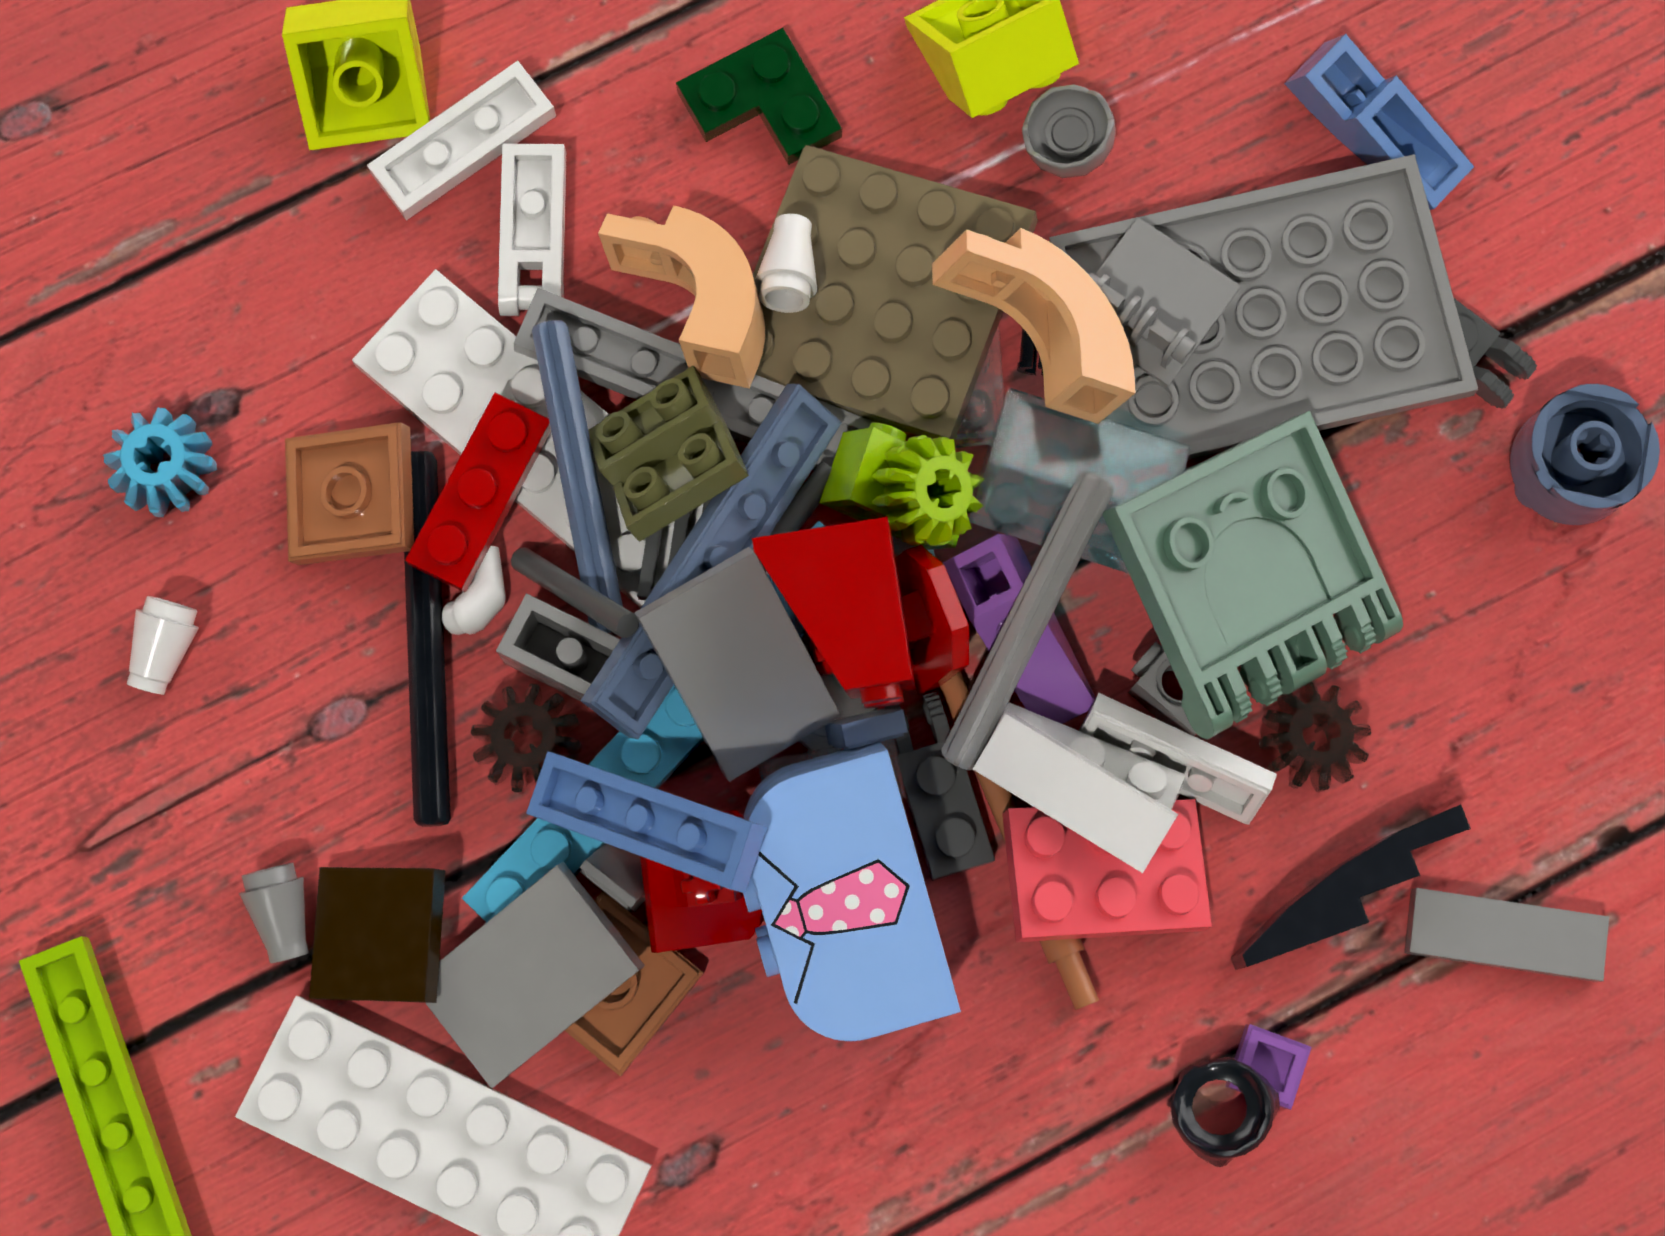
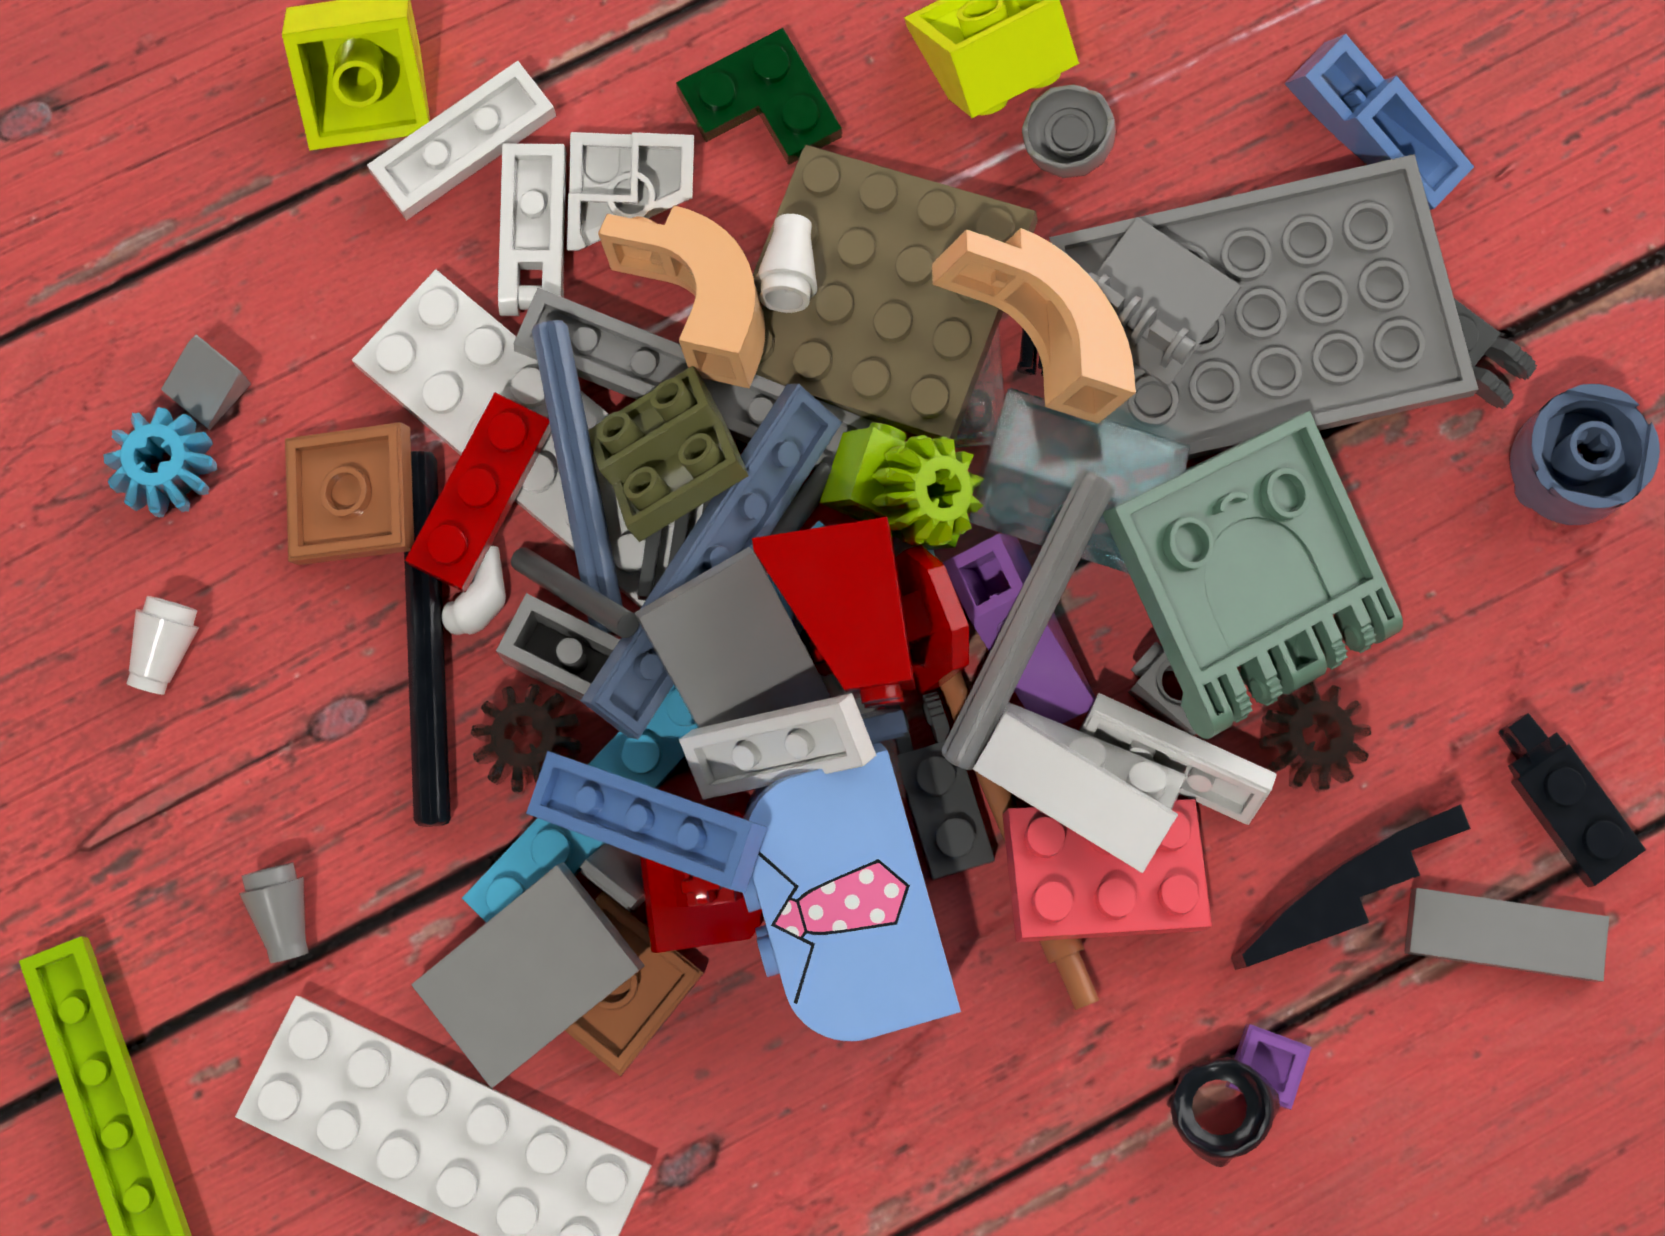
(204, 382): none -> light grey slope
(377, 934): dark brown tile -> none
(624, 178): none -> white slope
(777, 744): none -> white plate
(1569, 802): none -> black hinge

